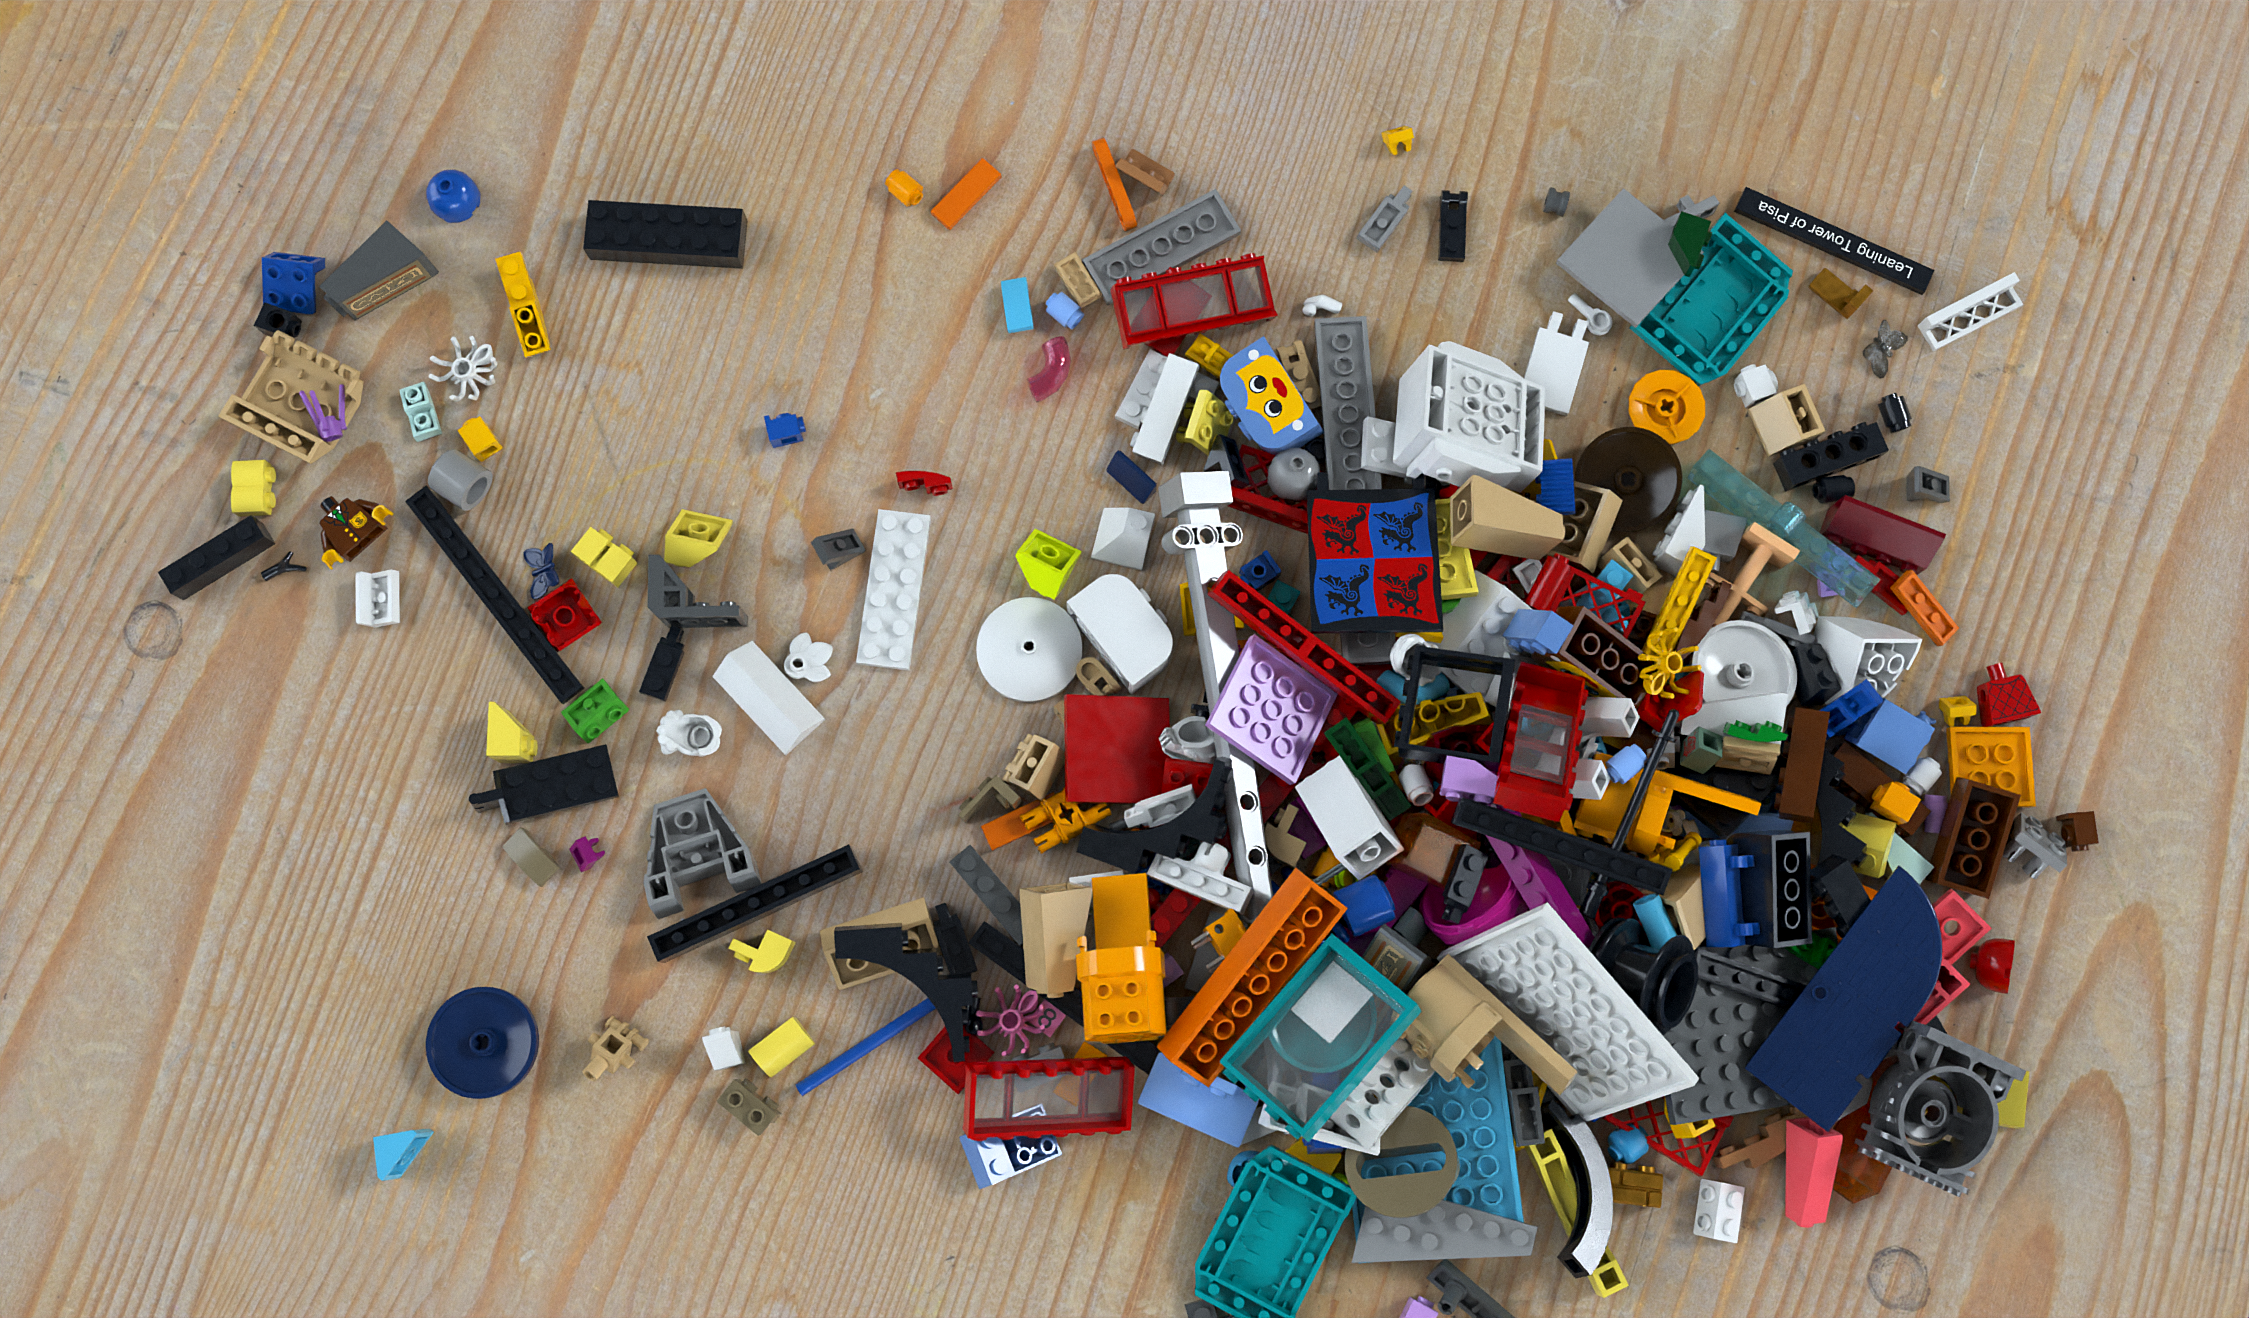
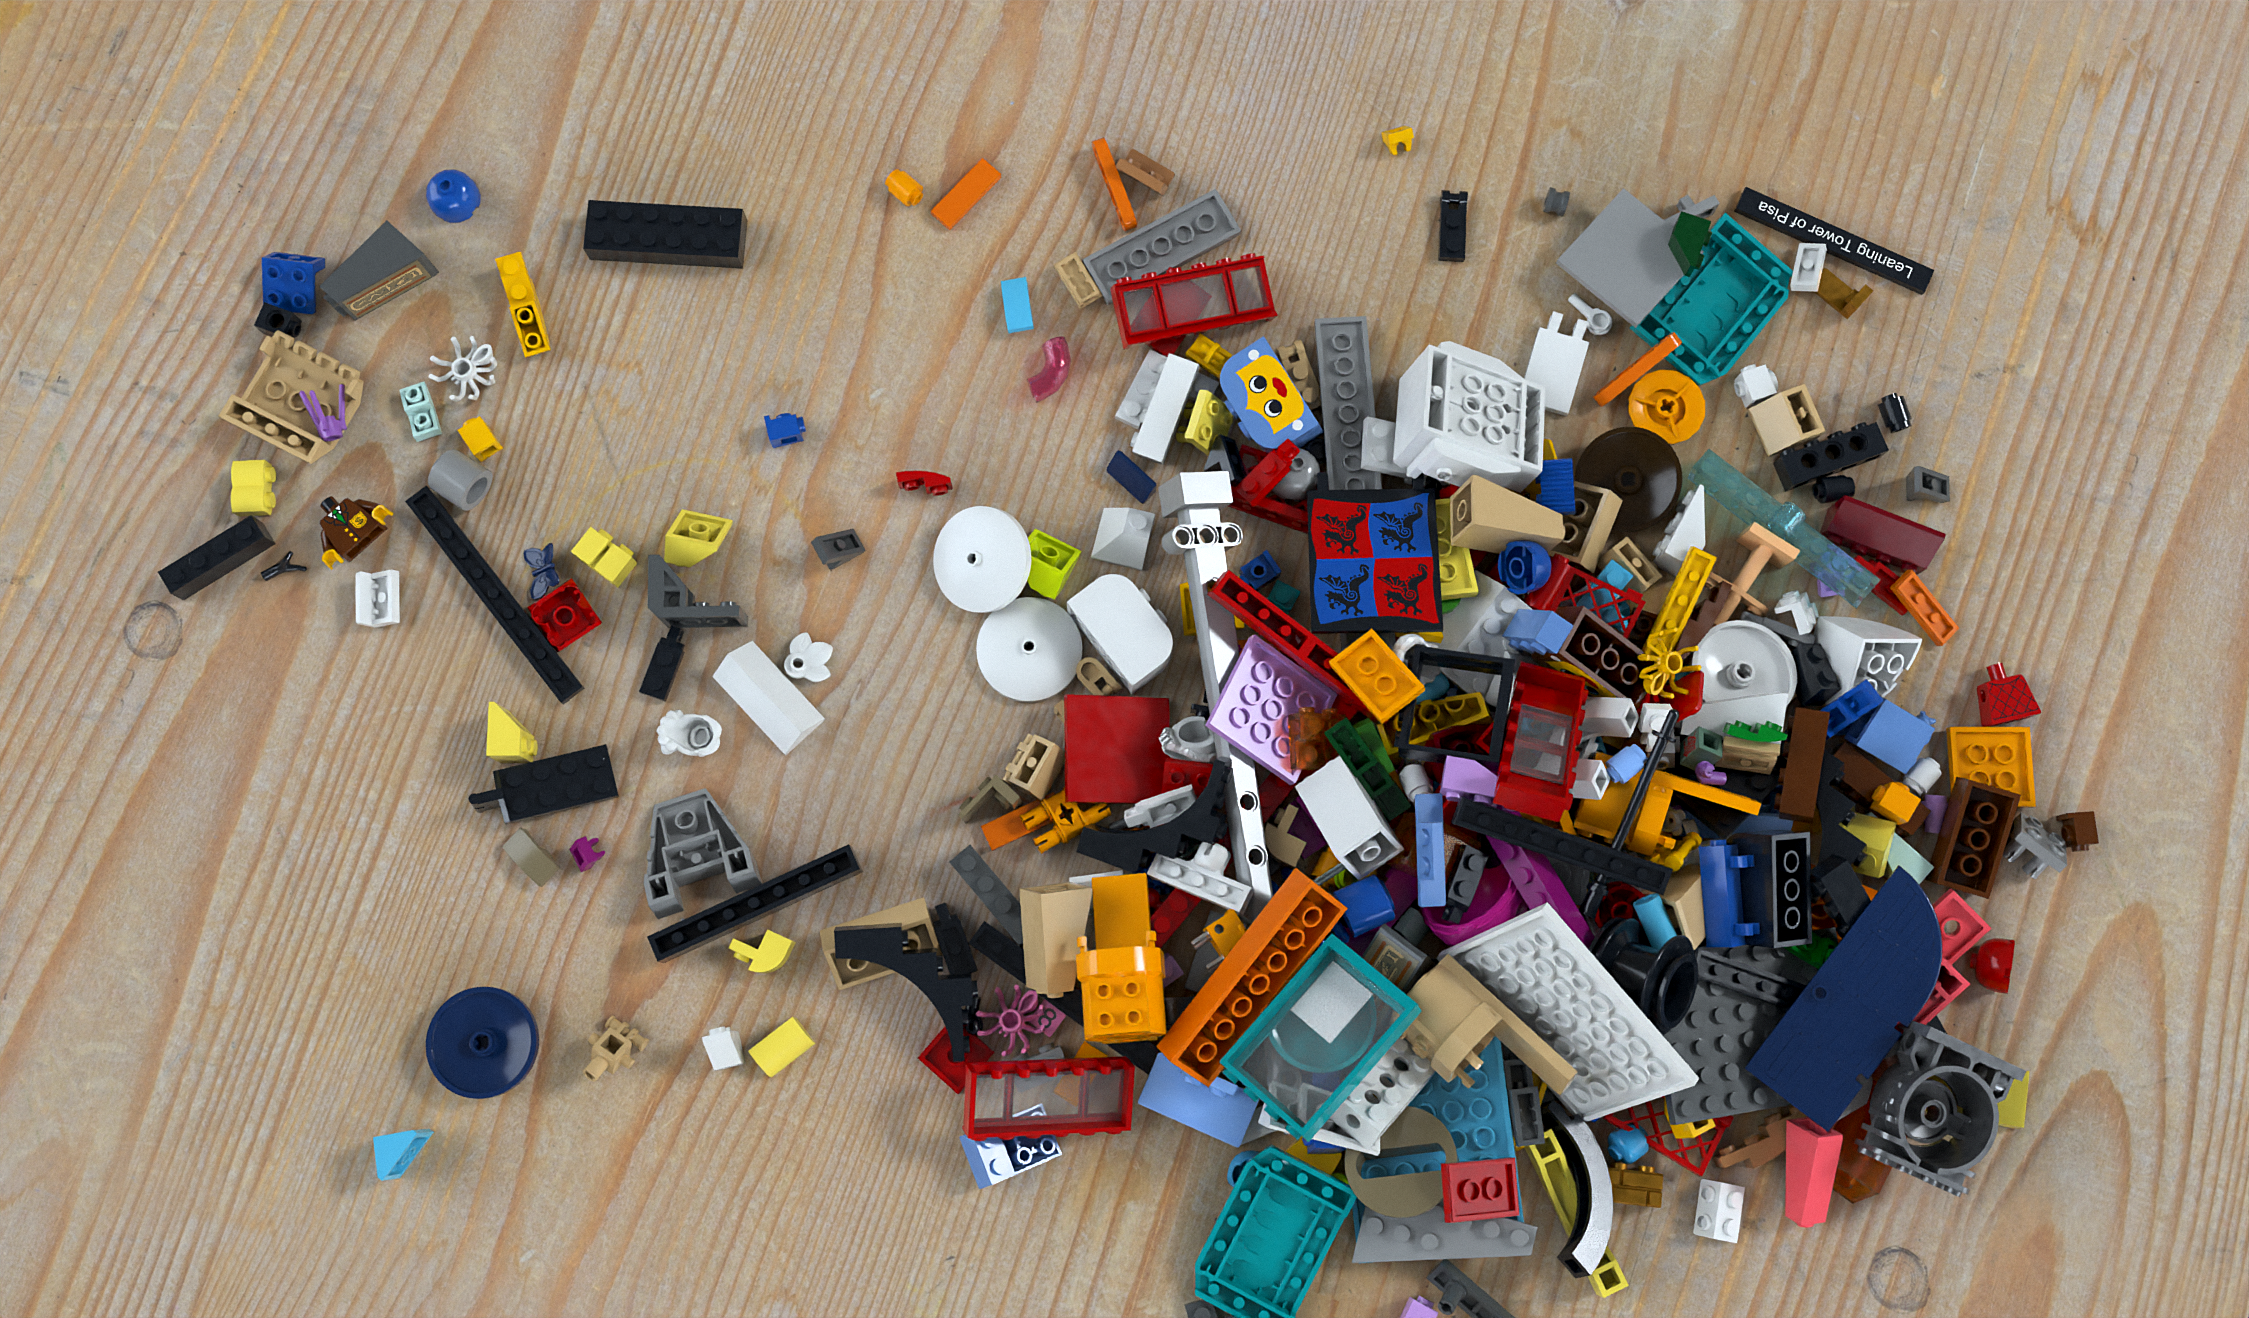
(595, 711): bright green bracket -> none
(748, 1106): dark tan bracket -> none
(865, 1046): blue piece -> none
(893, 590): white plate -> none
(982, 559): none -> white dish
(1064, 310): light blue brick -> none
(1267, 473): none -> red hinge
(1307, 739): none -> clear orange plate
(1321, 301): white arm -> none
(1377, 676): none -> light orange plate
(1385, 220): light grey hinge -> none
(1430, 850): none -> medium blue bracket
(1479, 1189): none -> red tile
(1524, 566): none -> blue cylinder
(1637, 369): none -> orange beam
(1651, 719): none -> white plate
(1706, 775): none -> medium lavender arm
(1722, 536): light grey torso -> none
(1808, 267): none -> white plate
(1880, 348): clear smoke piece -> none
(1957, 707): yellow tile -> none
(1970, 303): white fence -> none

